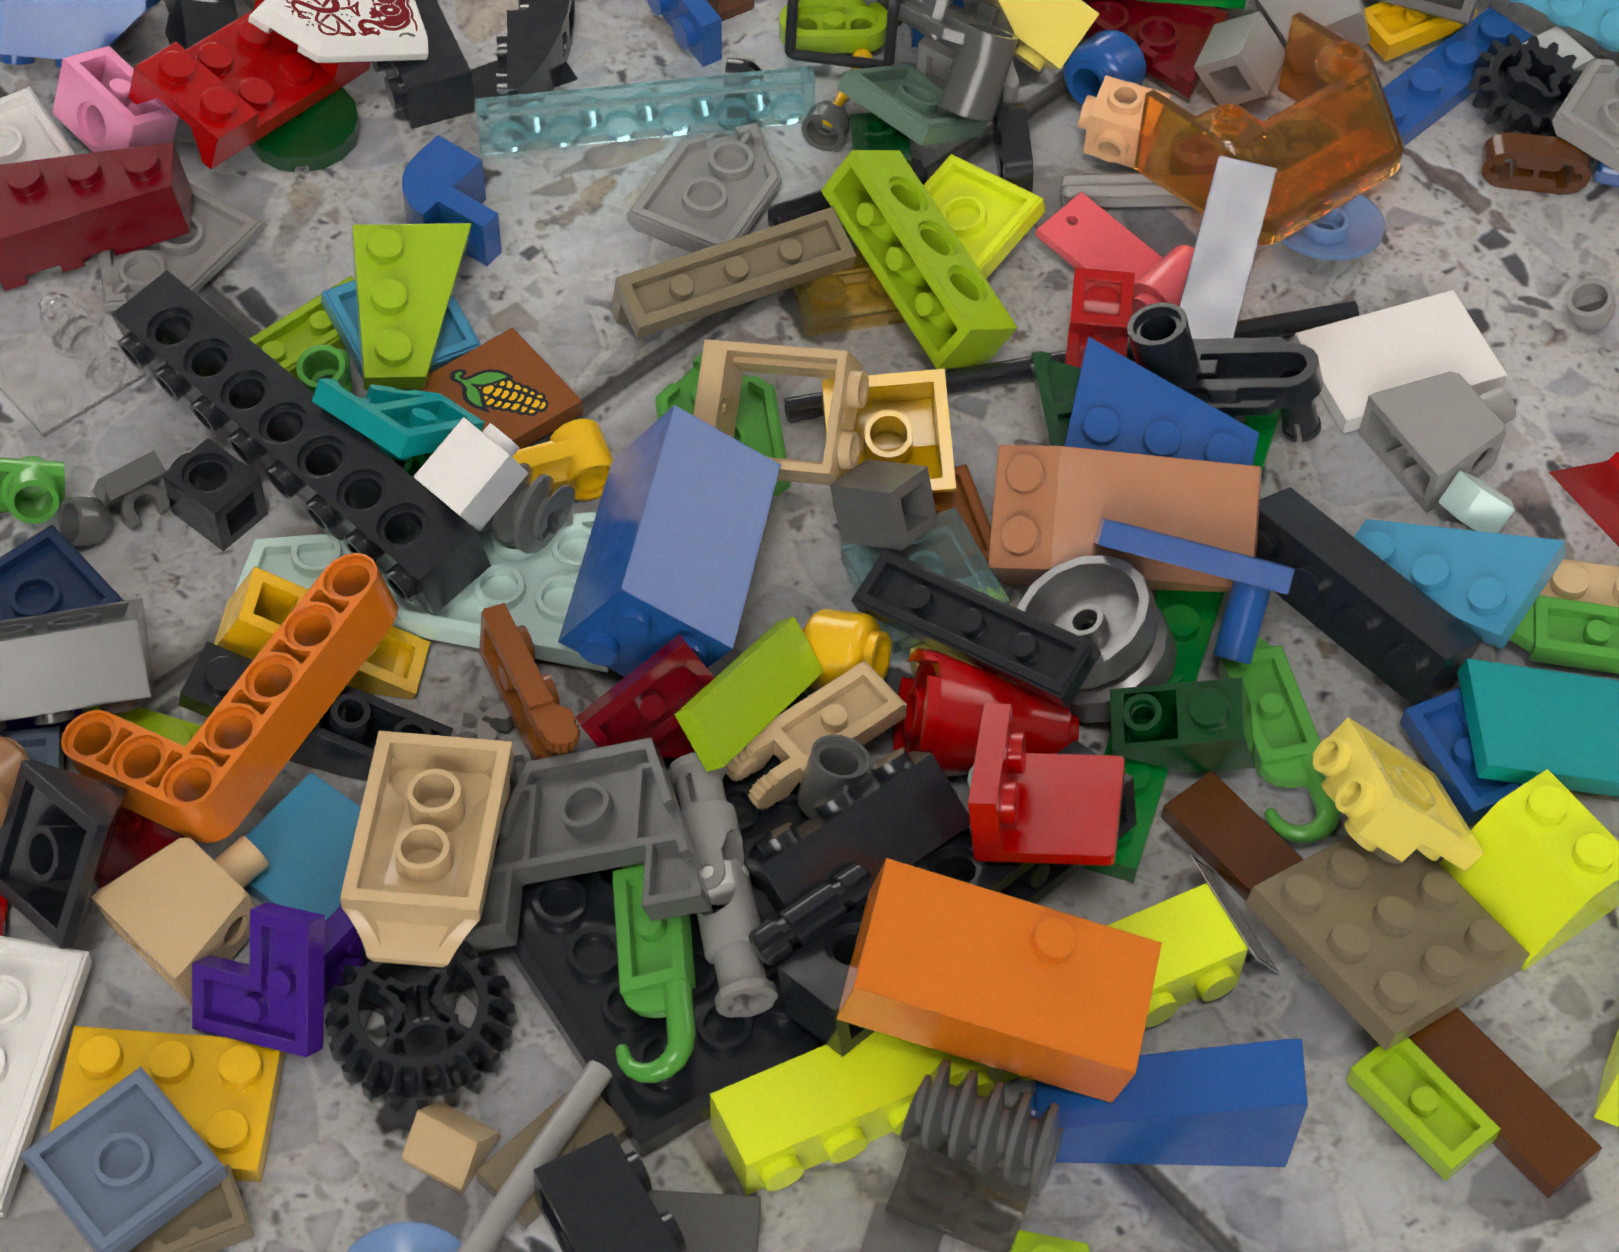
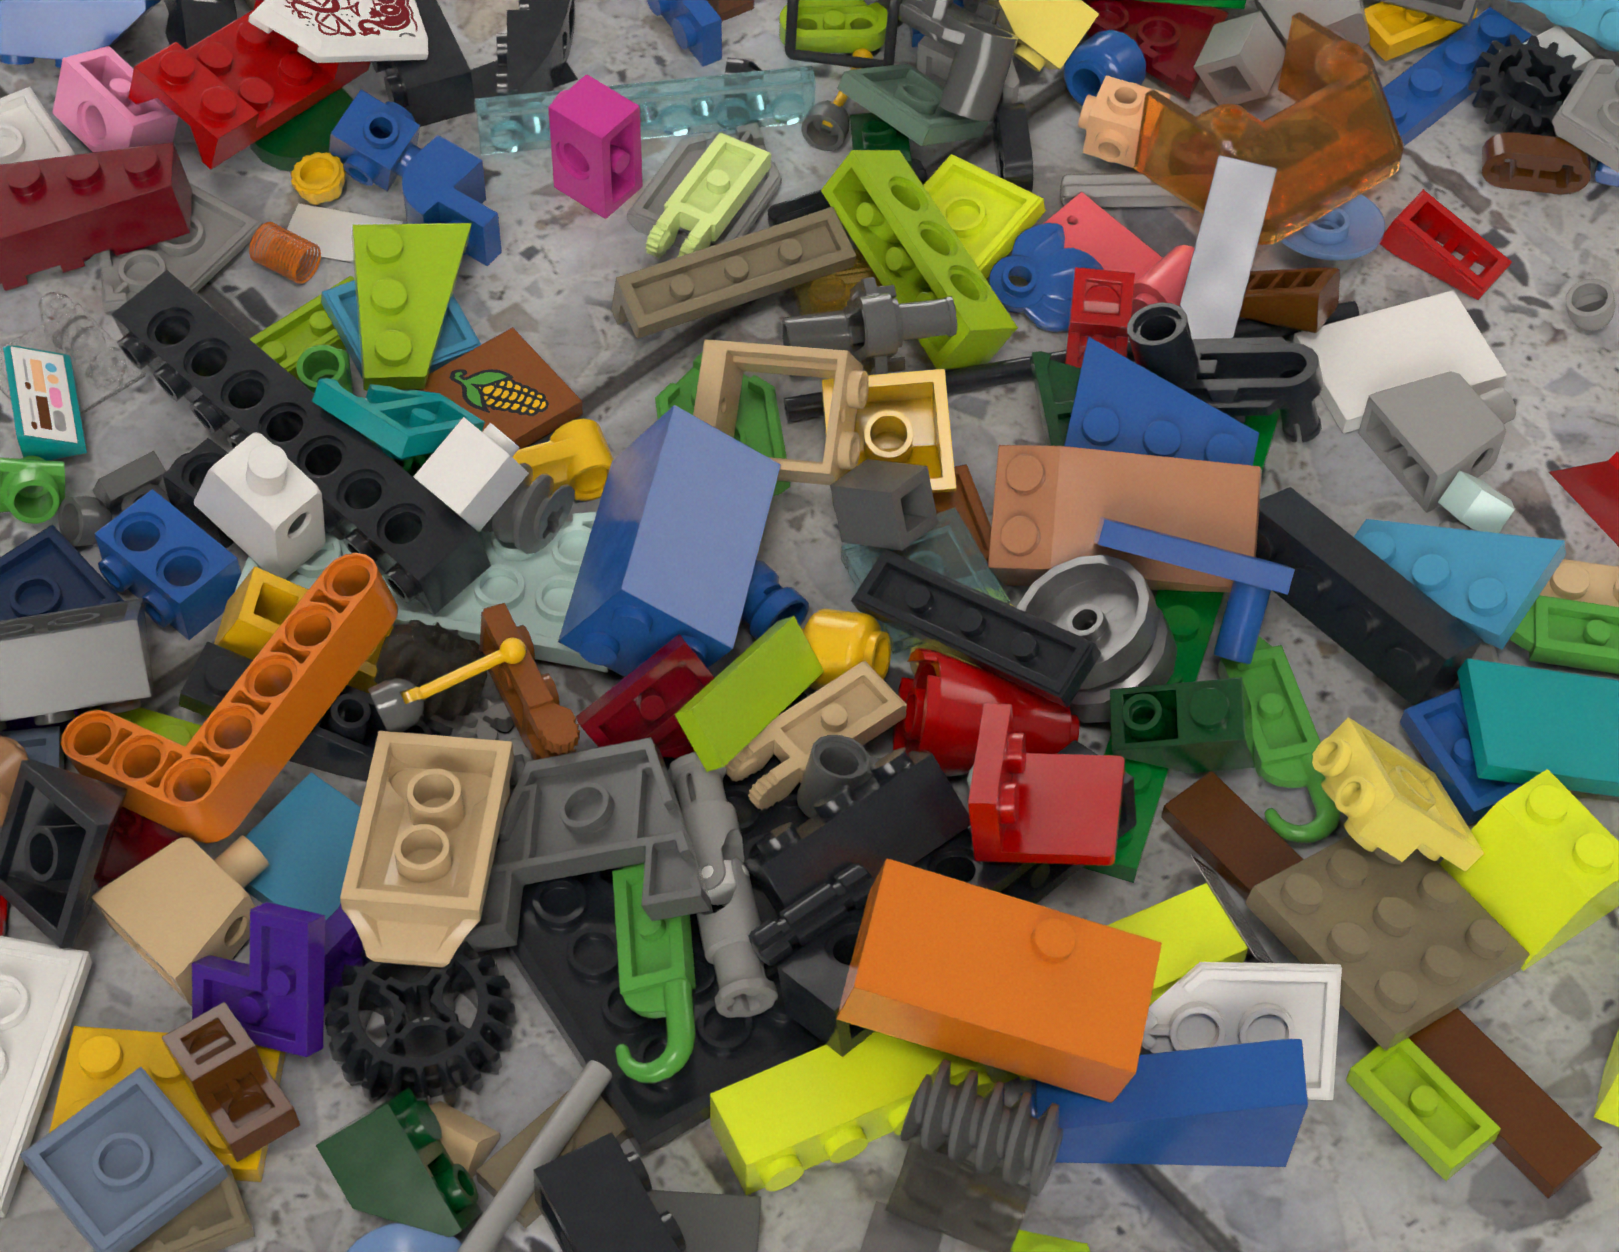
(44, 403): none -> slope
(168, 564): none -> blue brick
(231, 1081): none -> reddish brown slope
(257, 499): none -> white torso
(287, 247): none -> orange piece
(319, 177): none -> yellow piece
(330, 229): none -> white sticker
(375, 140): none -> blue brick
(399, 1169): none -> dark green slope
(402, 702): none -> hinge
(427, 653): none -> clear smoke gear
(595, 146): none -> dark pink brick
(709, 195): none -> yellowish green hinge
(770, 602): none -> blue wheel
(872, 326): none -> dark grey piece
(1048, 269): none -> blue plate
(1253, 1004): none -> white tile
(1292, 297): none -> reddish brown slope
(1413, 240): none -> red slope

